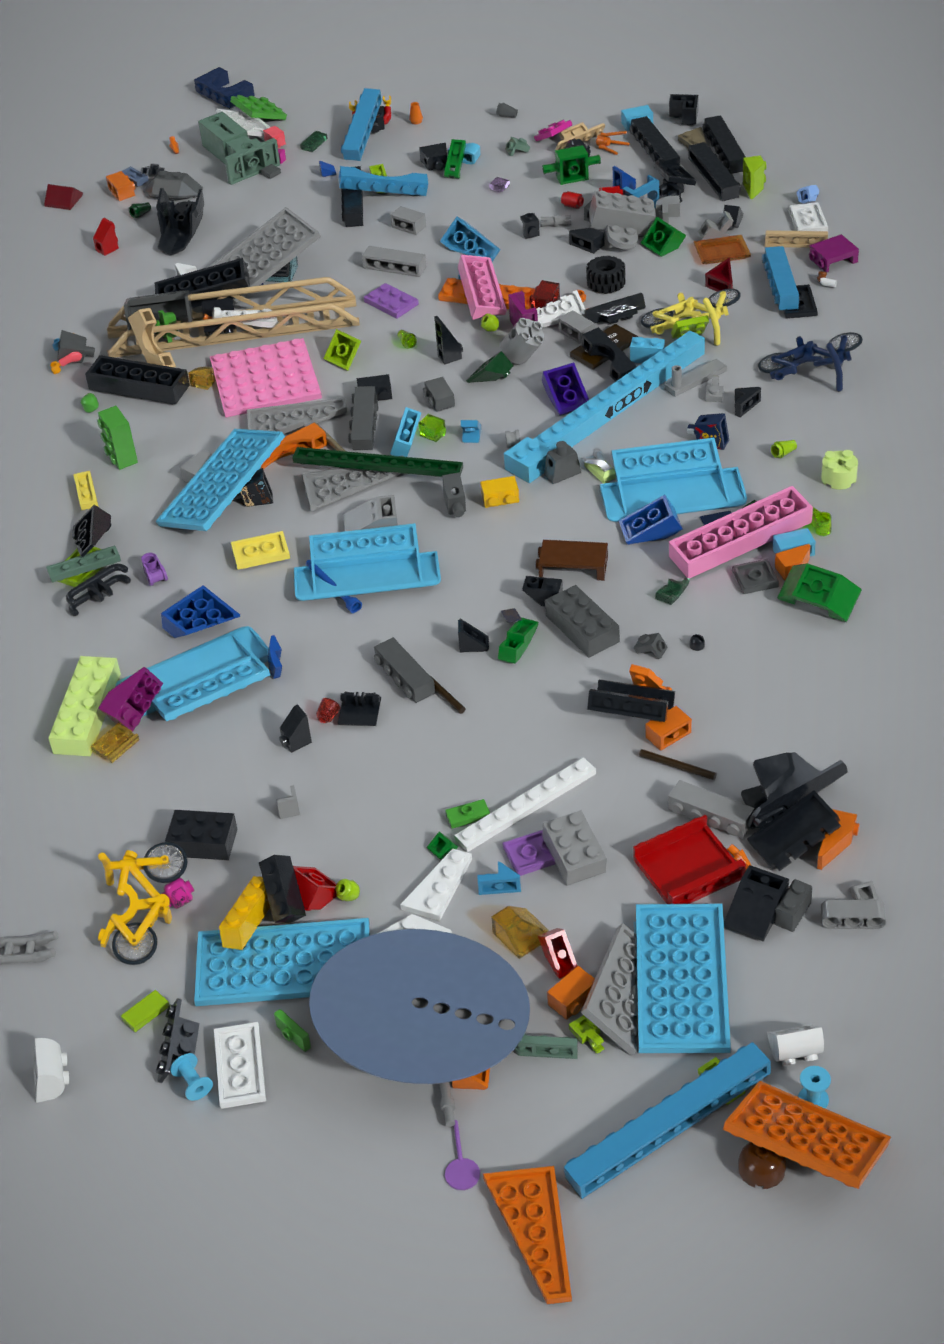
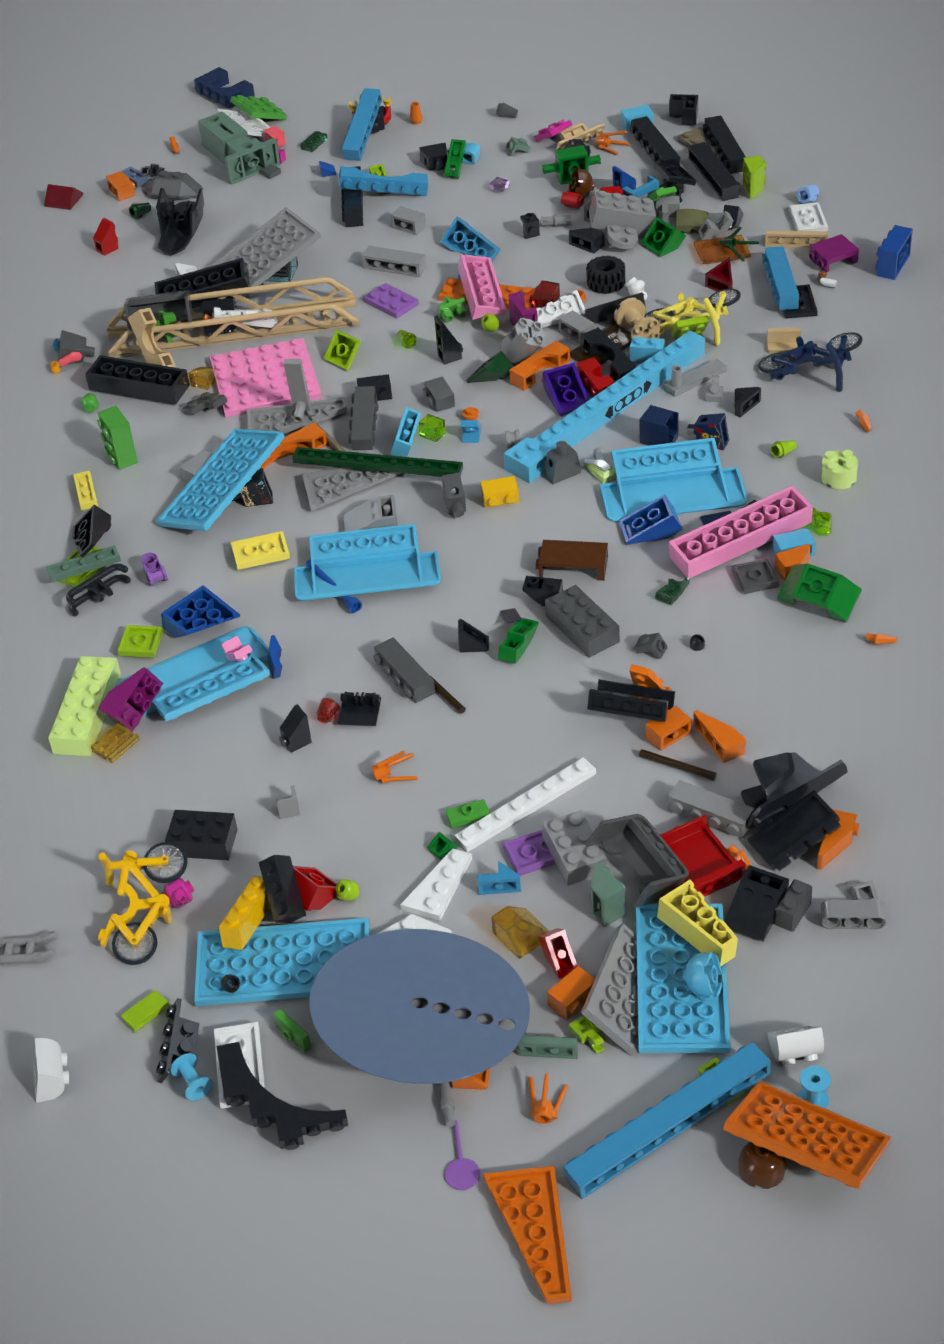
(140, 641): none -> lime plate
(206, 400): none -> dark grey plate
(234, 980): none -> black hinge
(235, 650): none -> bright pink bracket
(265, 1108): none -> black arch
(297, 388): none -> light grey piece
(382, 769): none -> orange plant
(451, 307): none -> bright green hips
(470, 413): none -> orange plate
(544, 1111): none -> orange plant
(549, 357): none -> orange arch
(582, 182): none -> reddish brown cylinder
(591, 376): none -> red arch
(607, 895): none -> sand green slope
(632, 314): none -> tan piece
(636, 286): none -> white animal
(644, 852): none -> dark grey windscreen
(658, 426): none -> dark blue piece
(661, 192): none -> bright green plate
(690, 219): none -> olive slope
(697, 922): none -> light yellow wedge
(702, 975): none -> medium azure cylinder
(721, 737): none -> orange slope
(731, 242): none -> dark green plant
(782, 339): none -> tan panel
(864, 420): none -> orange bar
(879, 639): none -> orange bar
(894, 252): none -> blue brick

